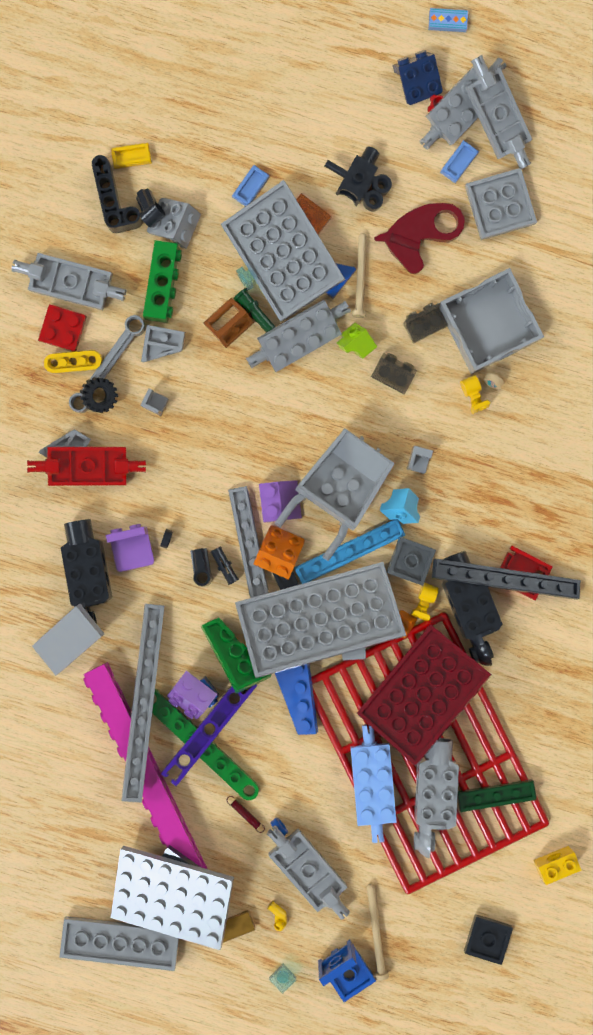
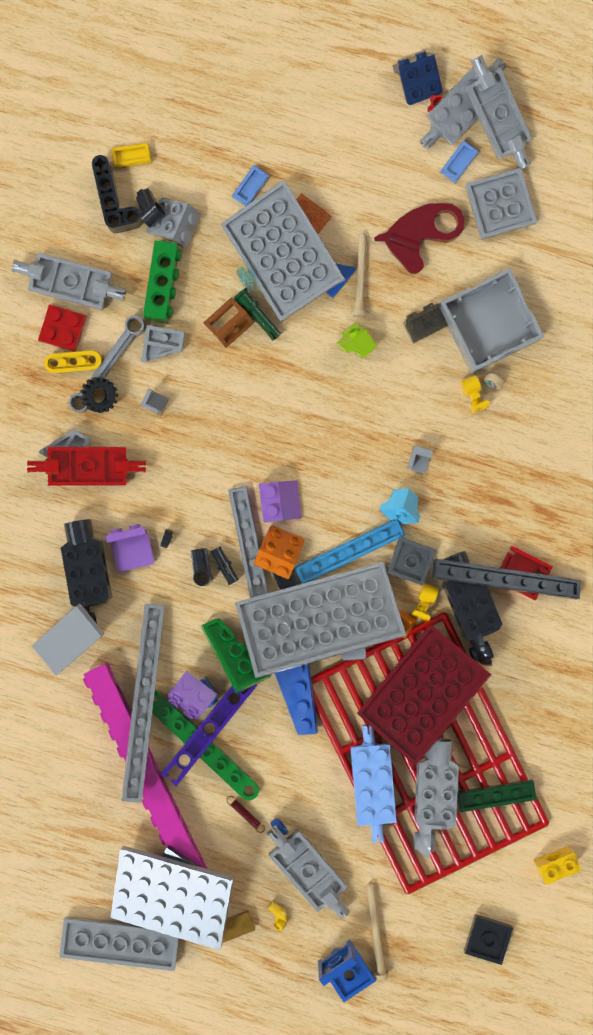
(282, 978): clear light blue plate -> none
(299, 335): light grey plate -> none
(342, 483): light grey piece -> none
(359, 179): black piece -> none
(394, 373): clear smoke bracket -> none
(448, 20): medium blue tile -> none

